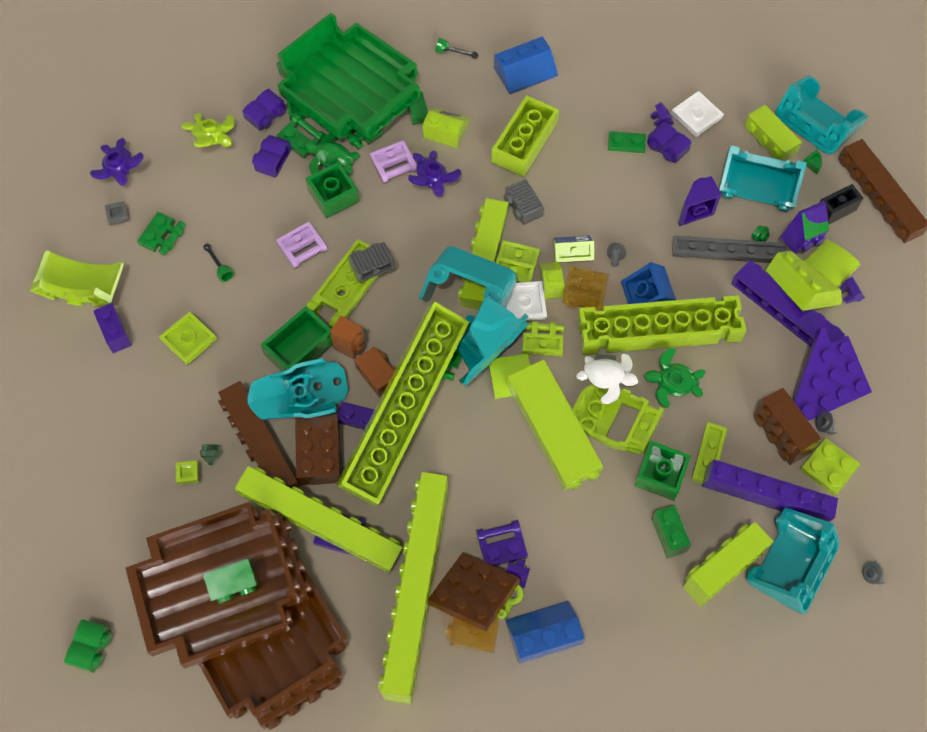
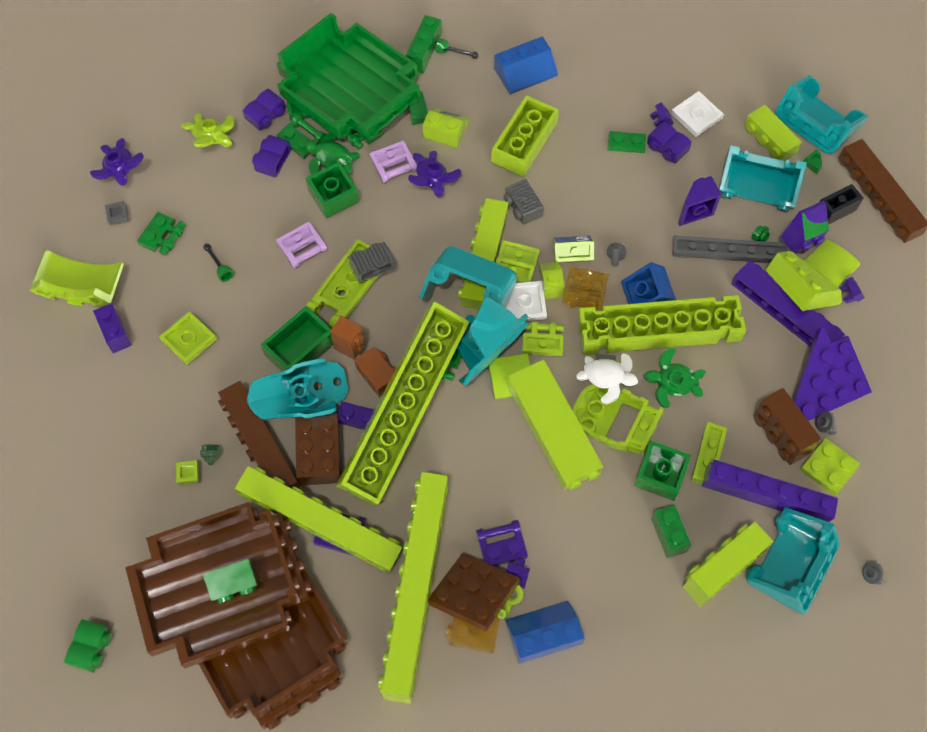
(425, 42): none -> green brick

